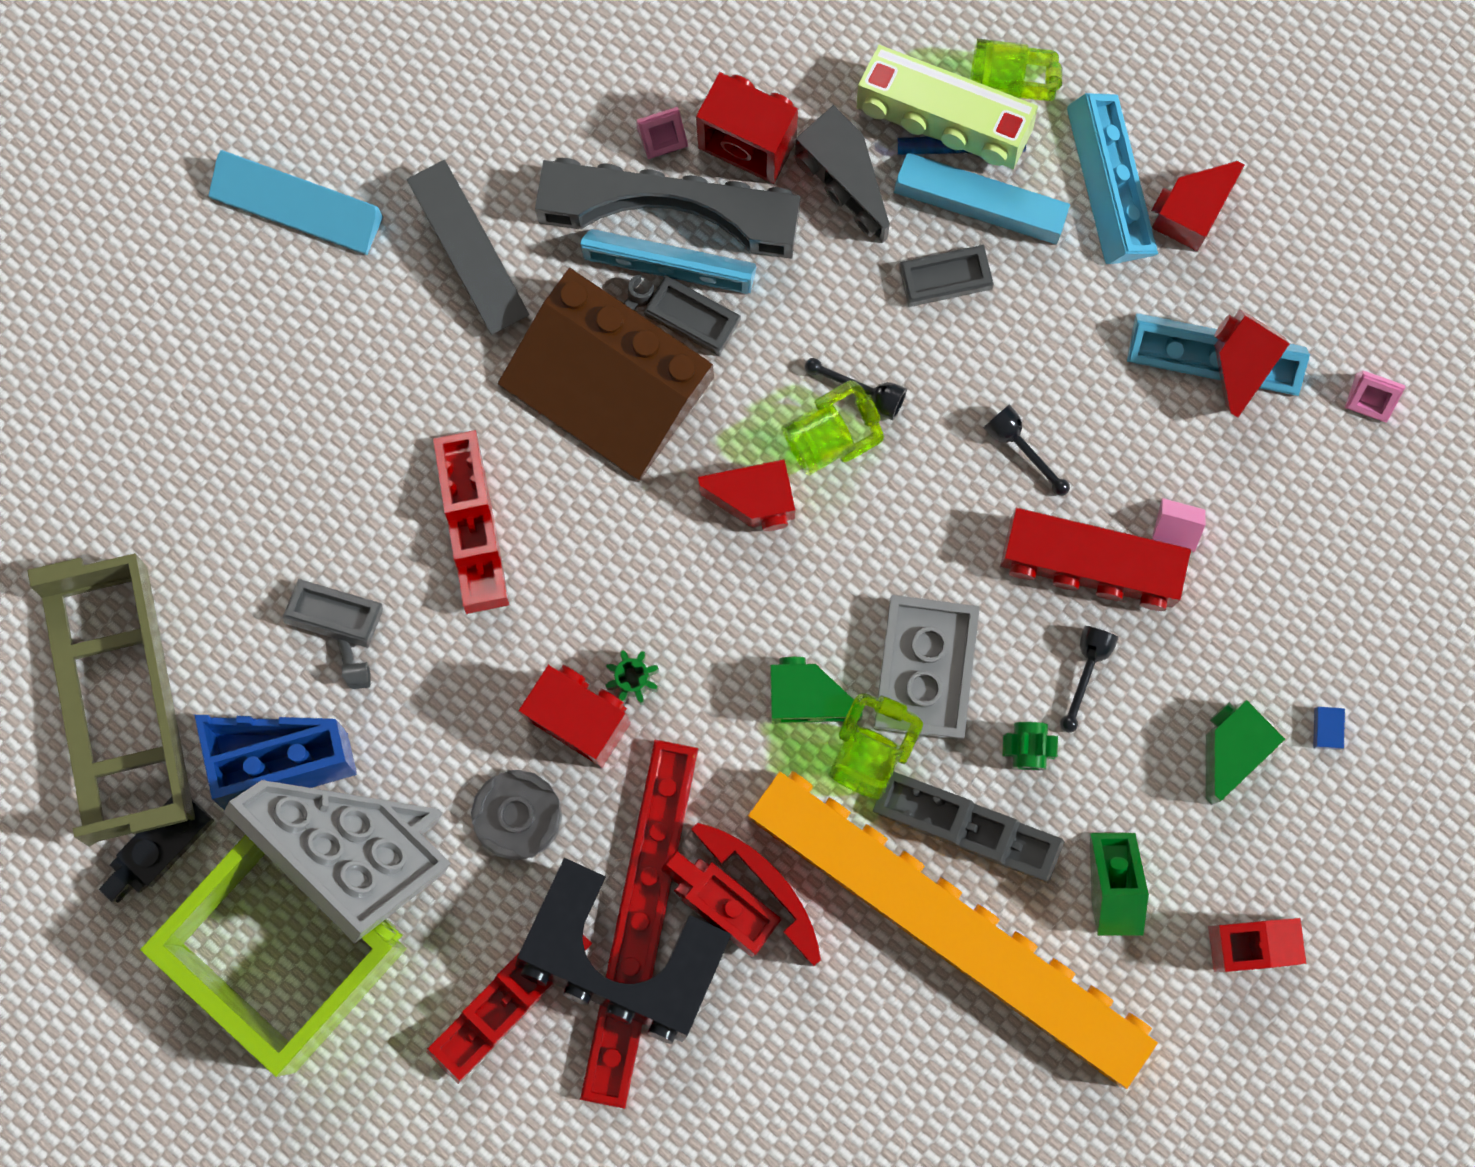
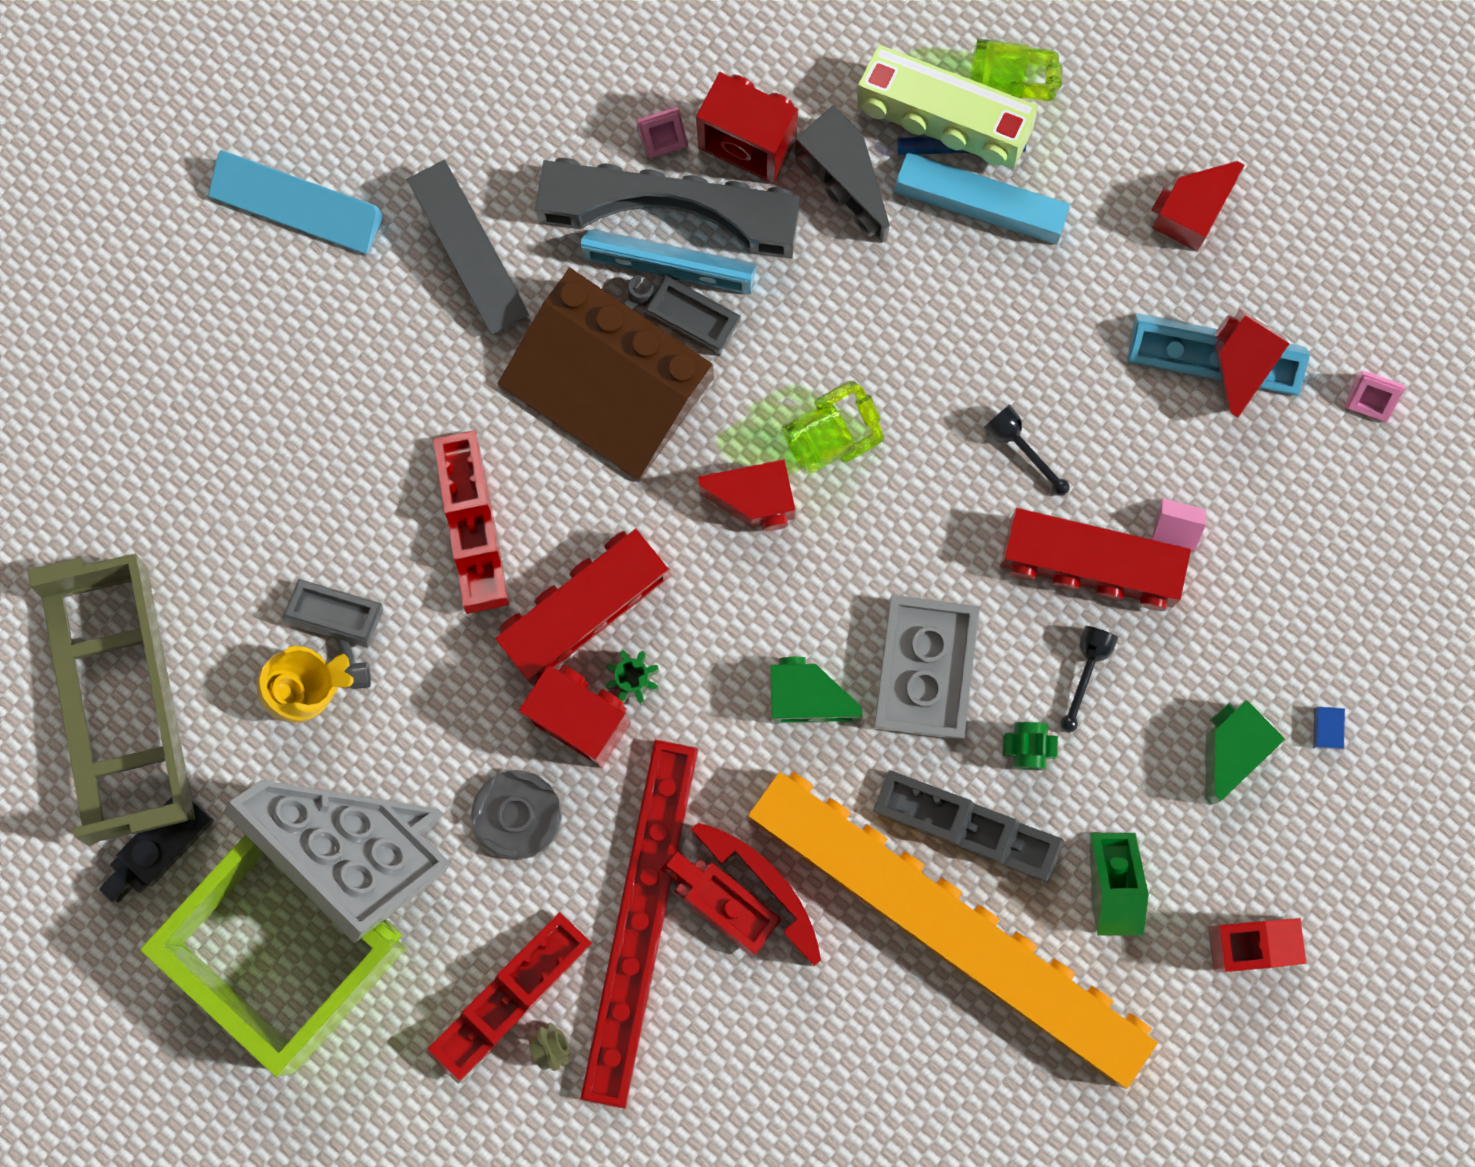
(279, 750): blue wedge -> none
(300, 683): none -> yellow hat
(549, 1047): none -> olive plate
(582, 606): none -> red brick
(662, 1003): black arch -> none
(867, 757): clear neon green piece -> none
(886, 396): black hinge -> none
(946, 275): dark grey tile -> none
(1111, 178): medium azure slope -> none

